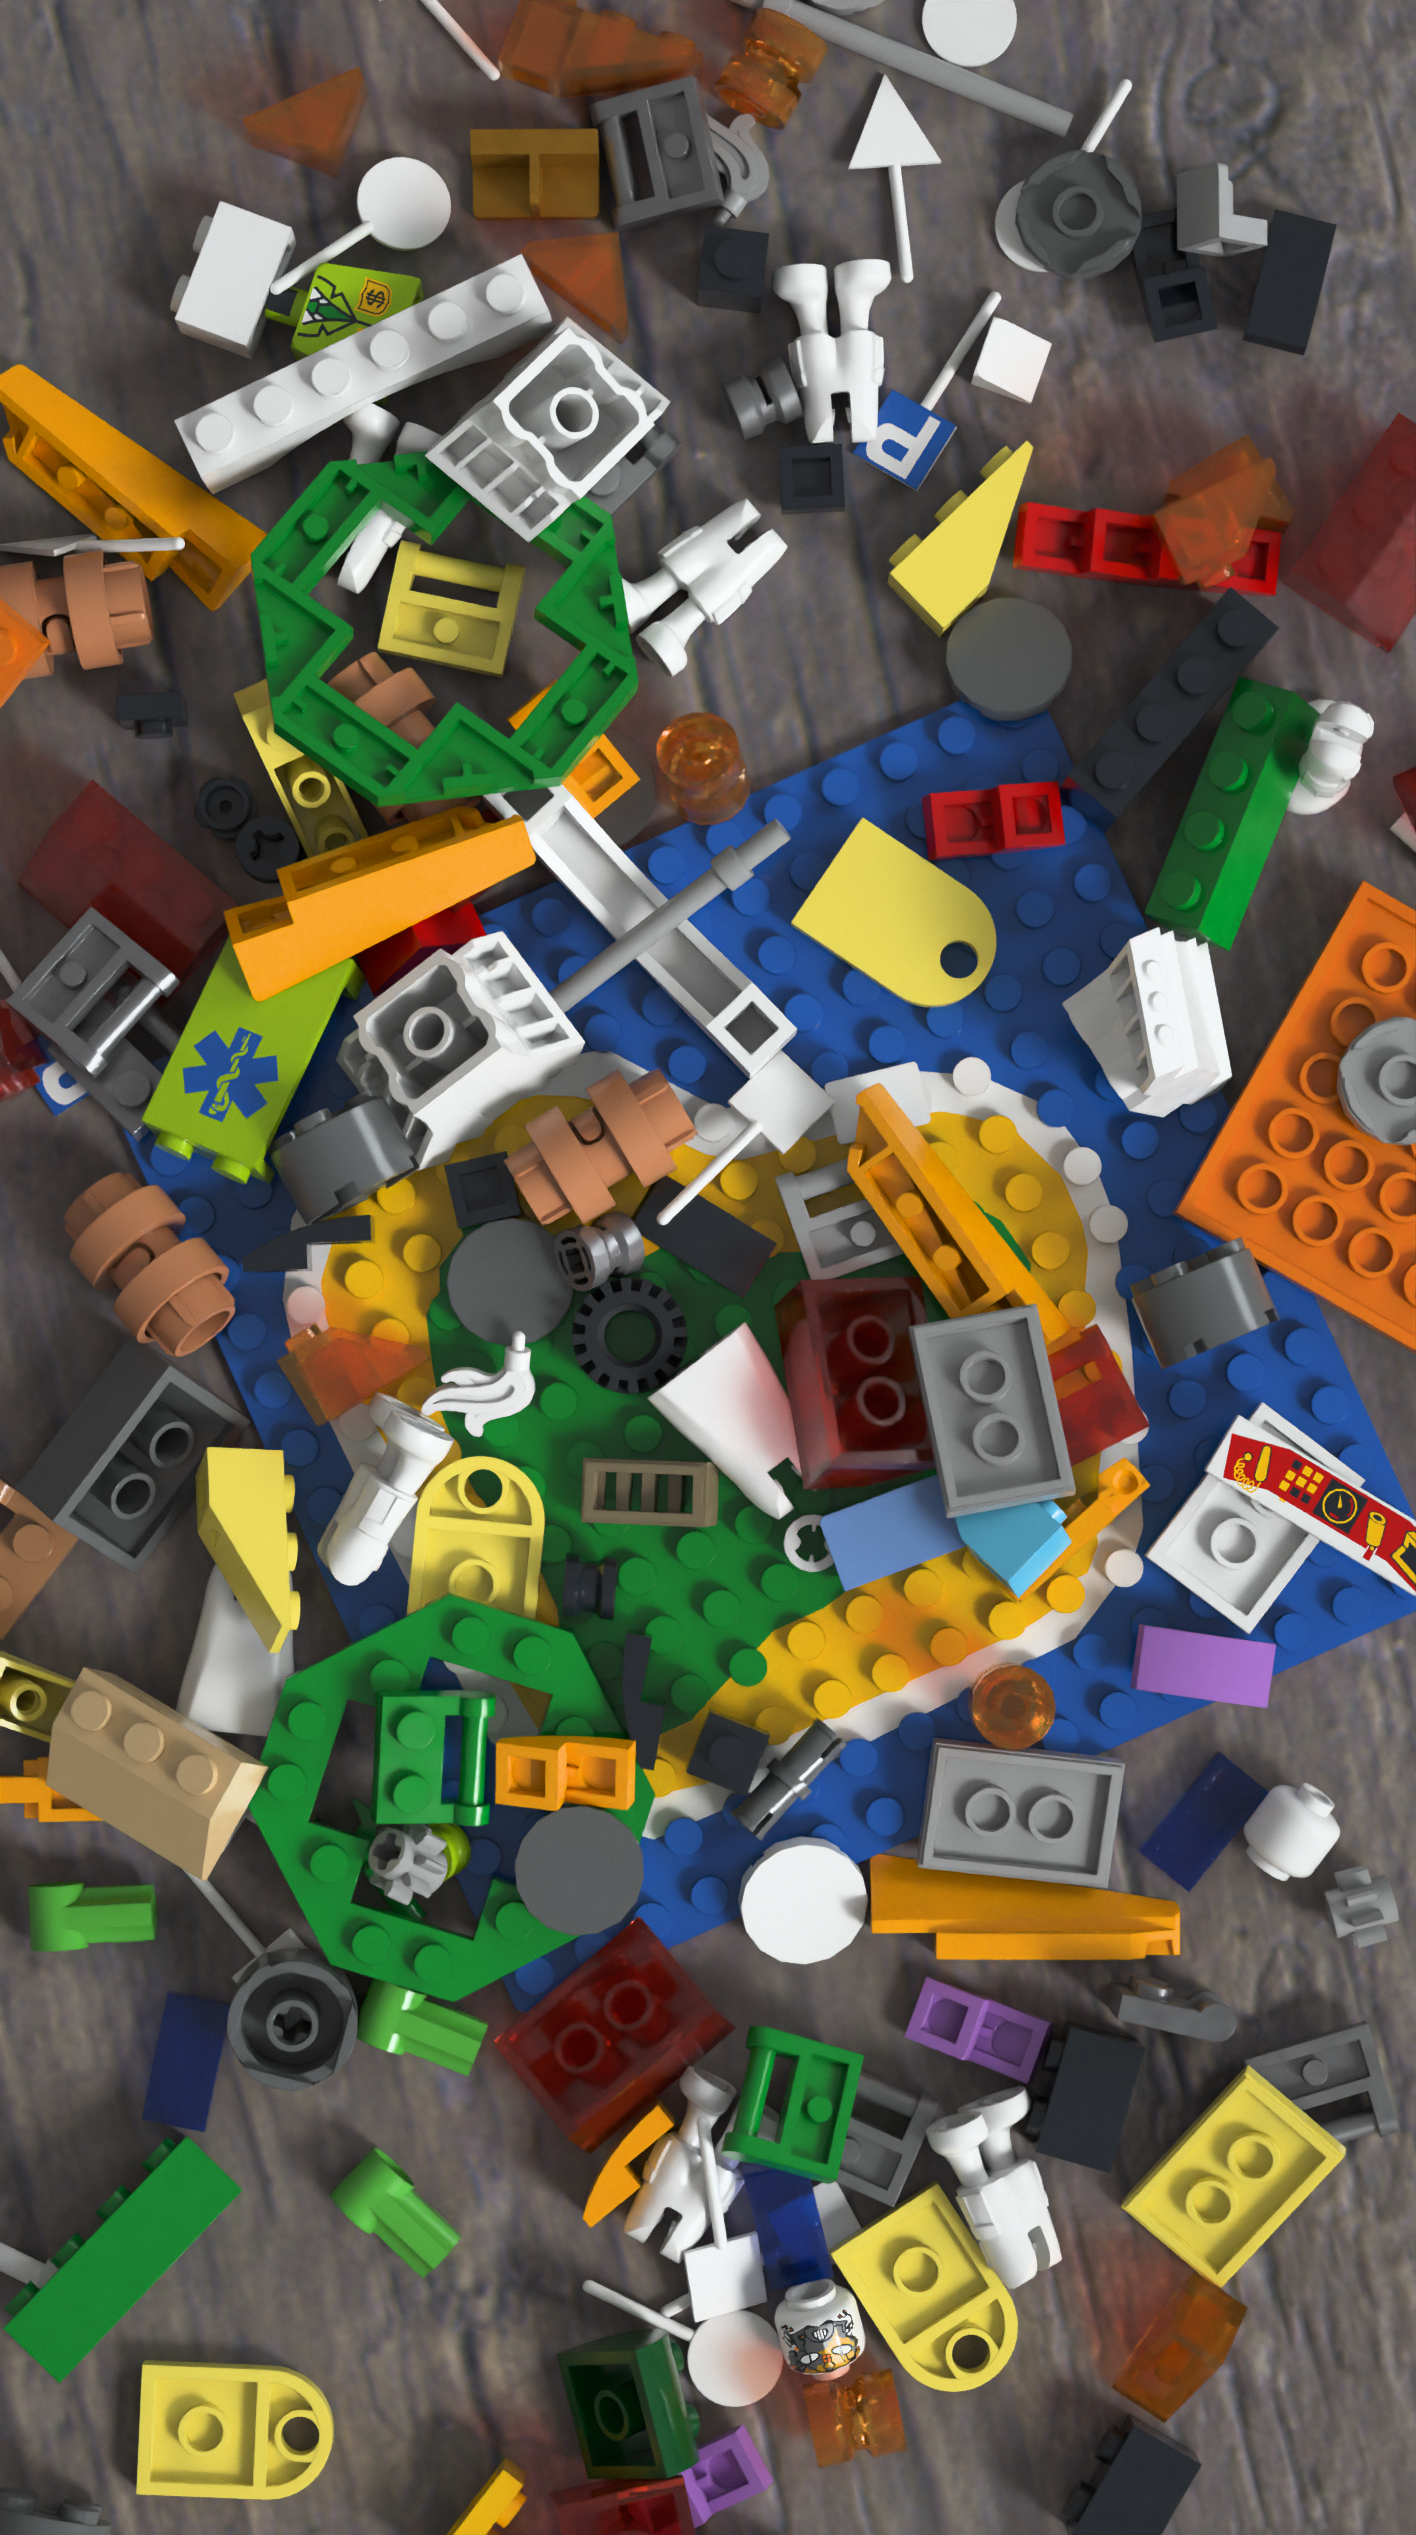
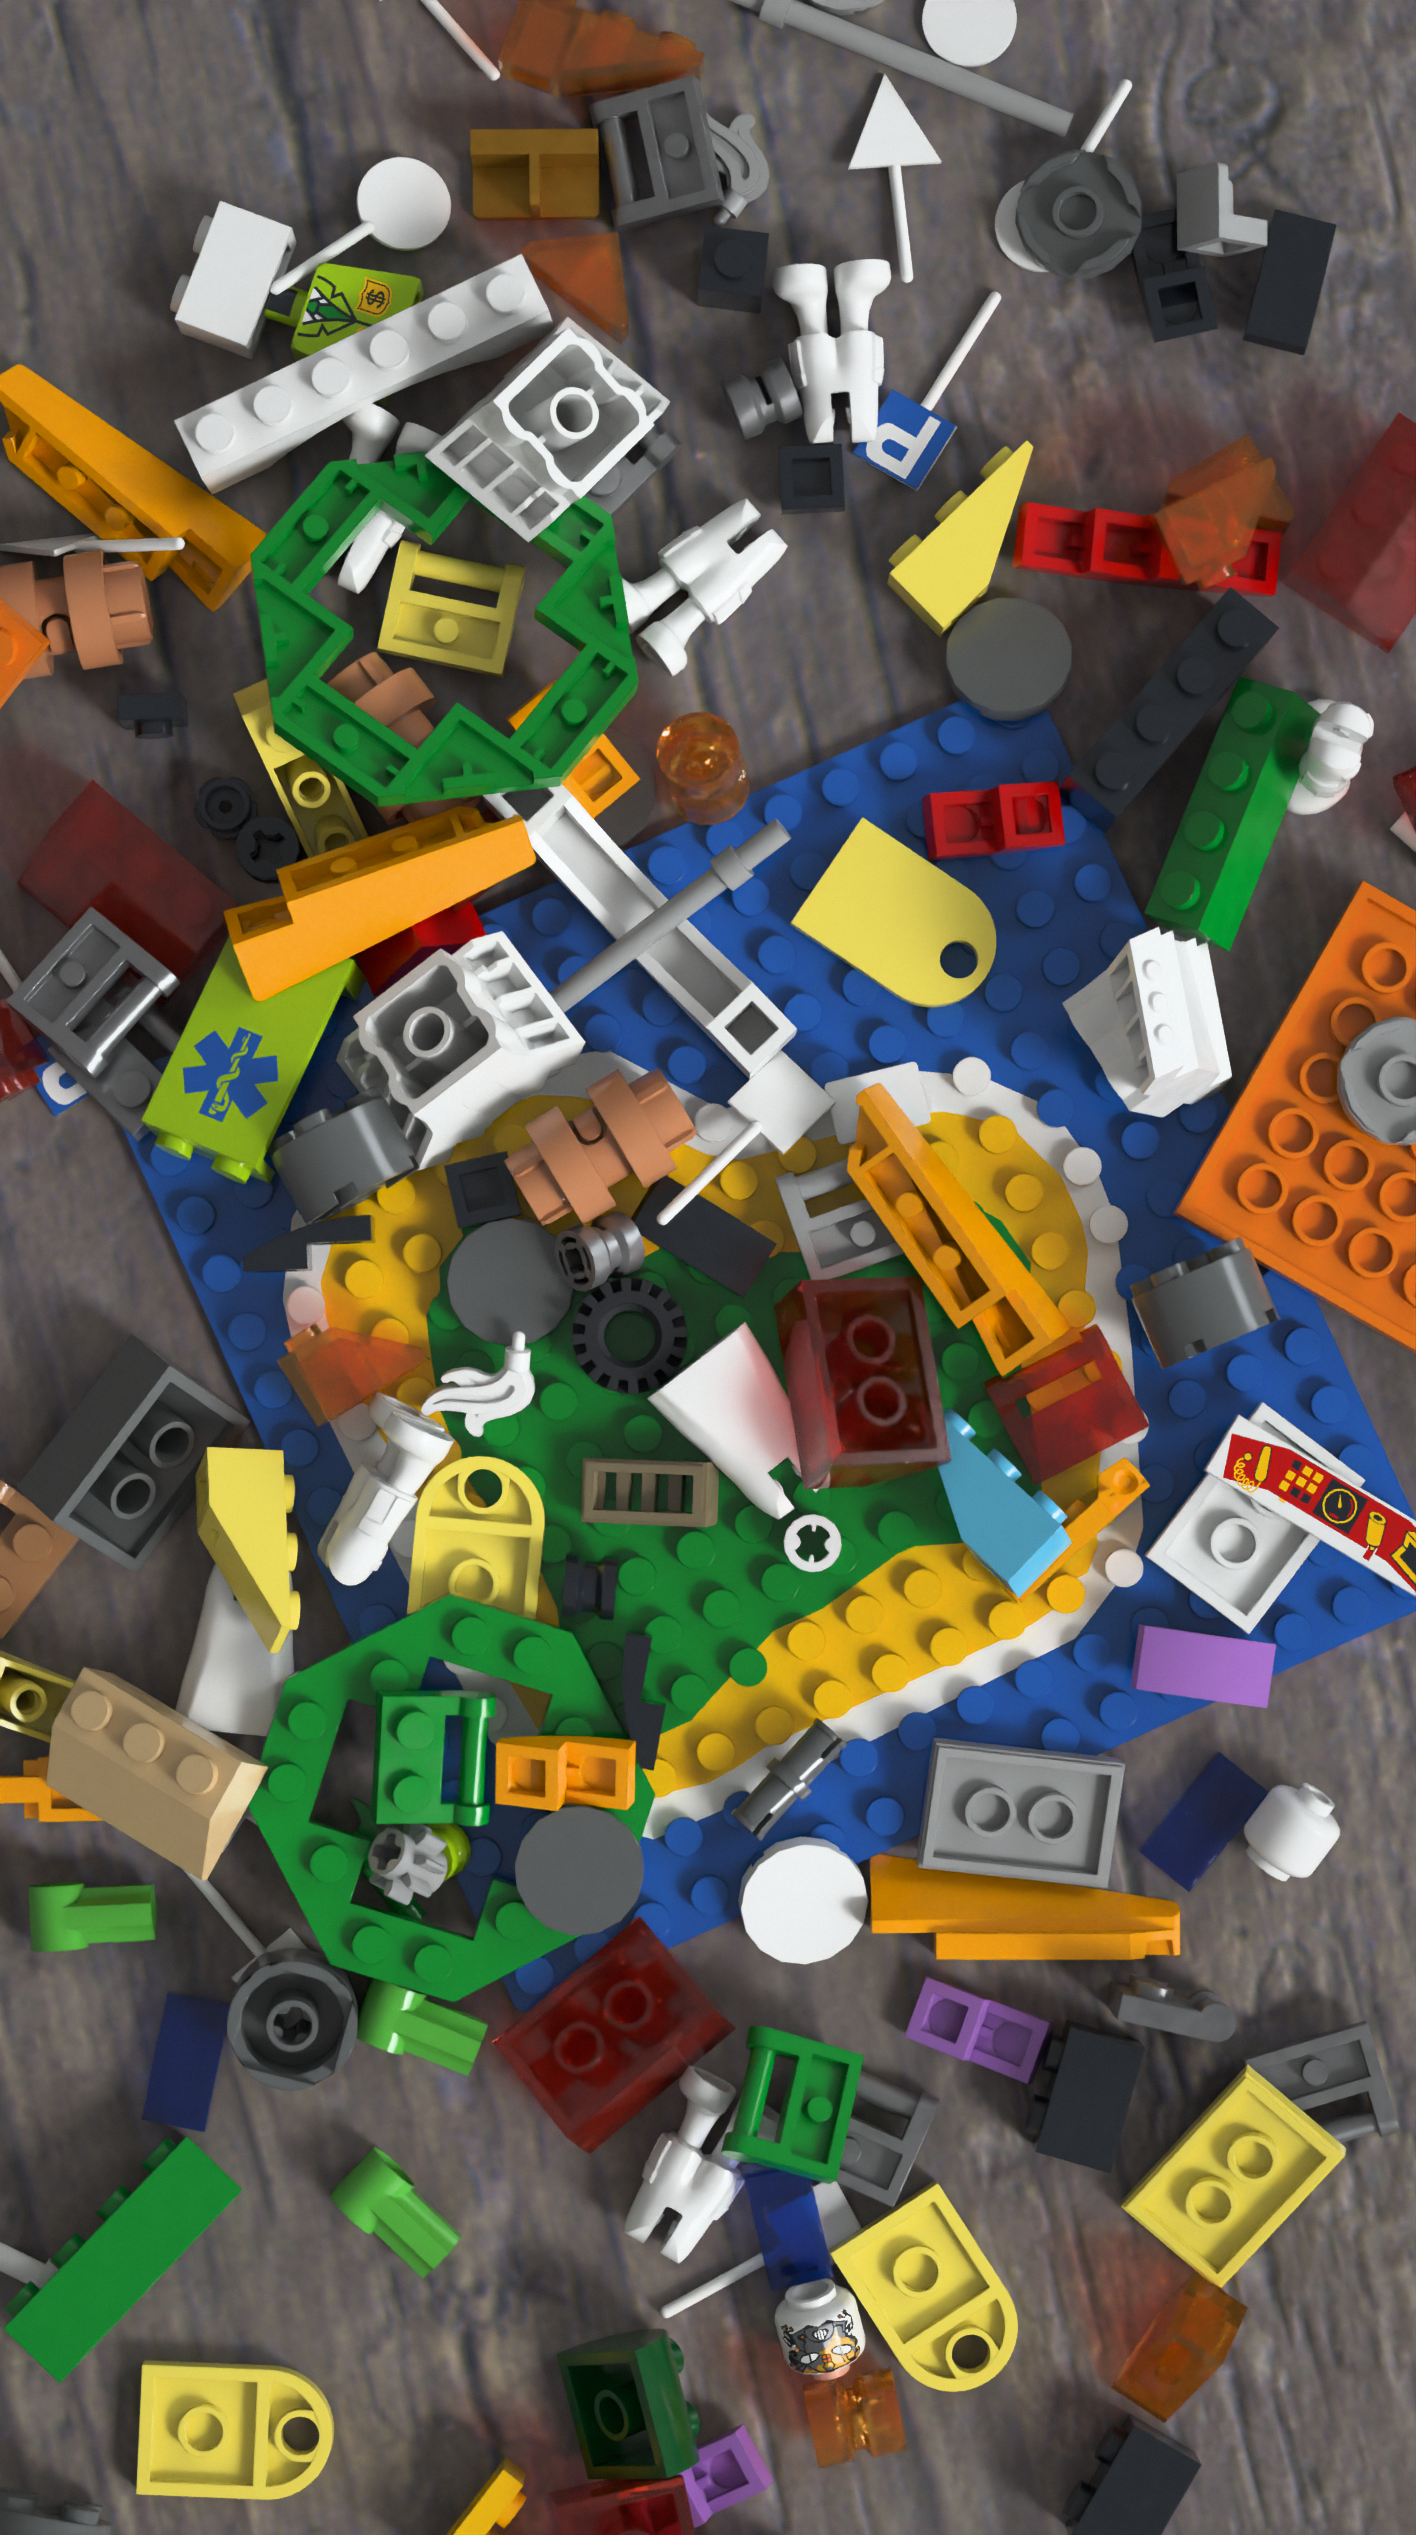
(131, 1241): nougat piece -> none
(312, 125): clear orange slope -> none
(616, 2176): light orange slope -> none
(728, 1752): black brick -> none
(729, 2356): white piece -> none
(730, 2270): white piece -> none
(775, 61): clear orange wheel -> none
(890, 1533): medium blue panel -> none
(991, 1411): light grey tile -> none
(1007, 2201): white piece -> none
(1011, 361): white slope -> none
(1011, 1705): clear orange wheel -> none
(1360, 1906): light grey gear -> none

